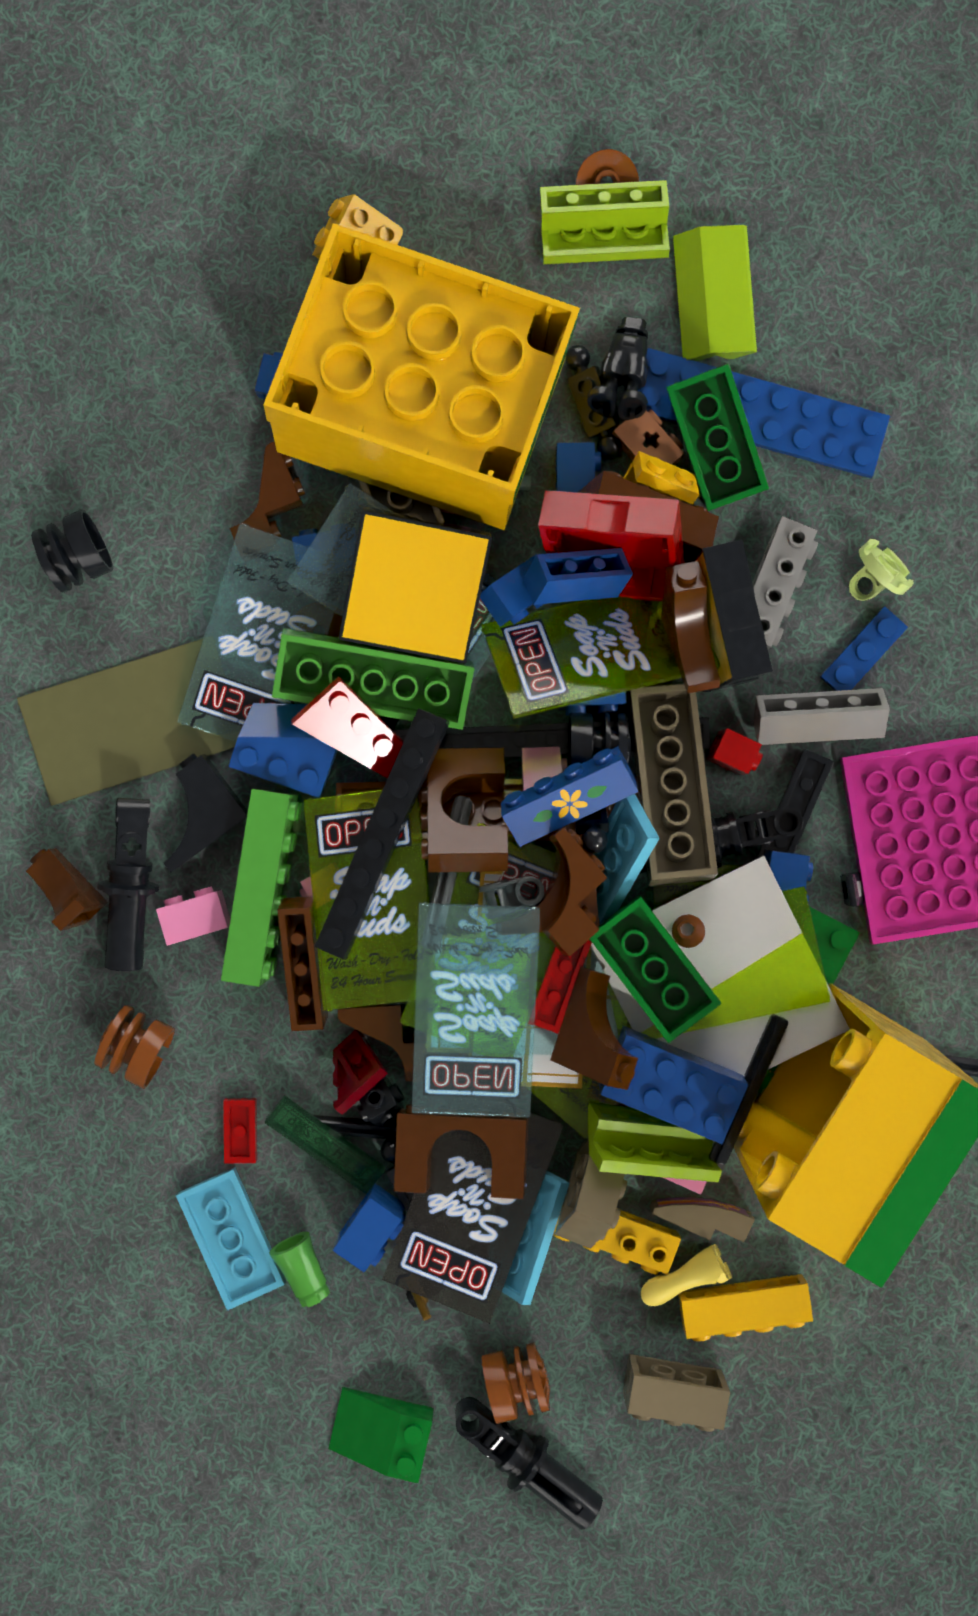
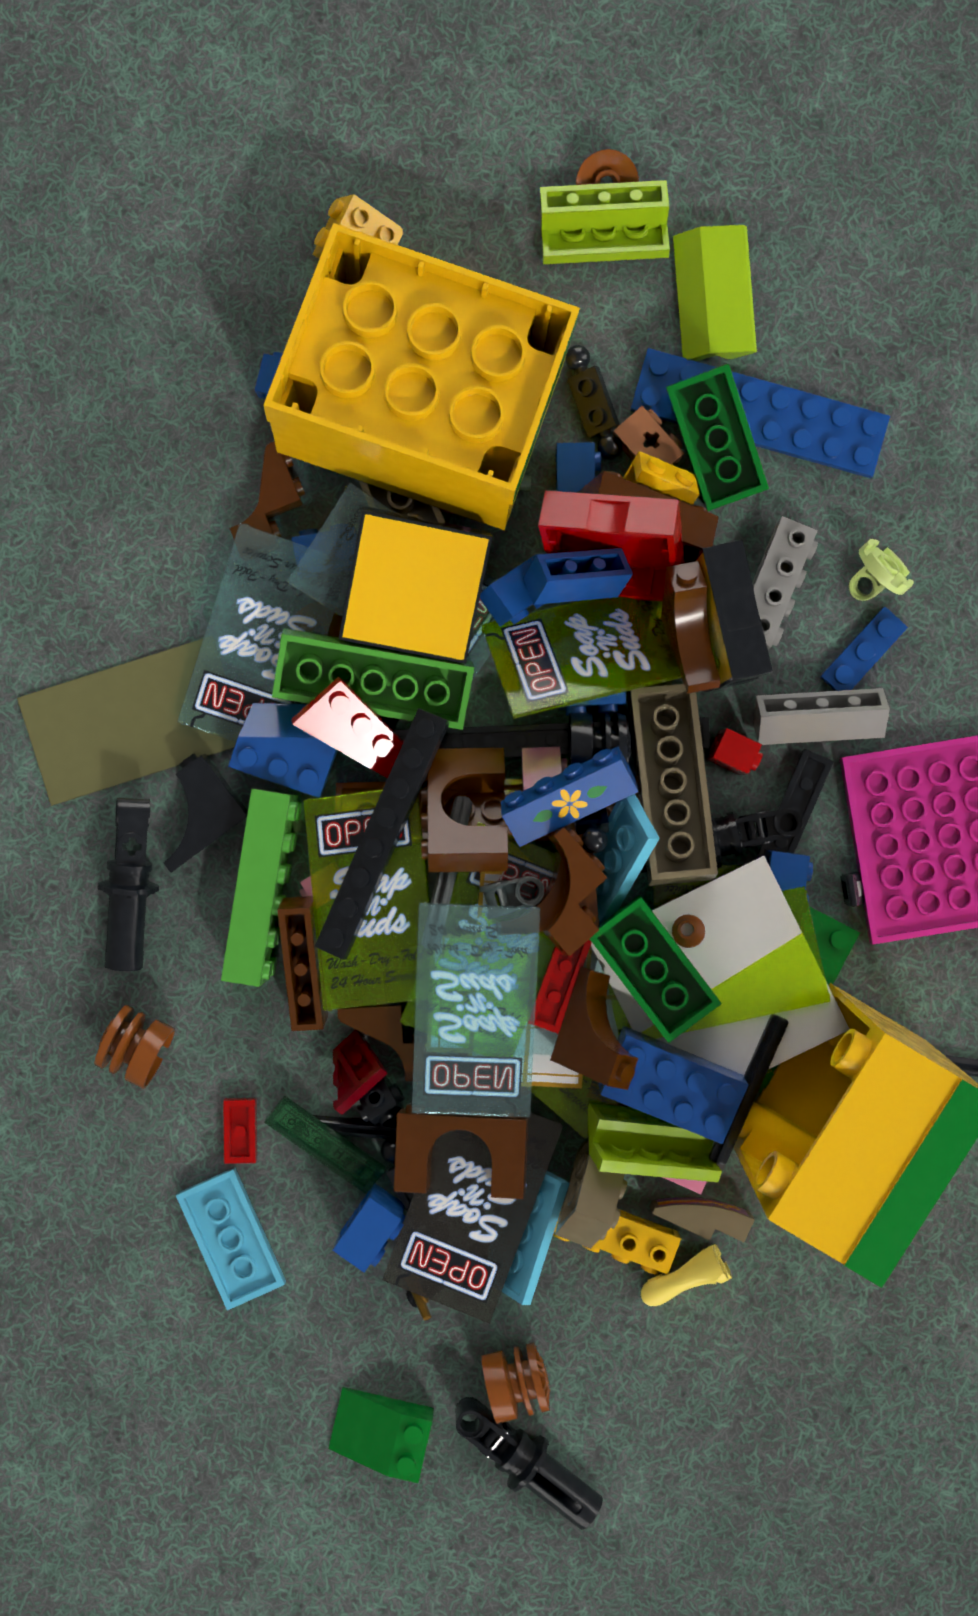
(65, 887): reddish brown arch -> none
(67, 553): black wheel -> none
(193, 917): bright pink brick -> none
(301, 1268): bright green plant -> none
(623, 366): black piece -> none
(676, 1393): dark tan brick -> none
(745, 1307): yellow brick -> none

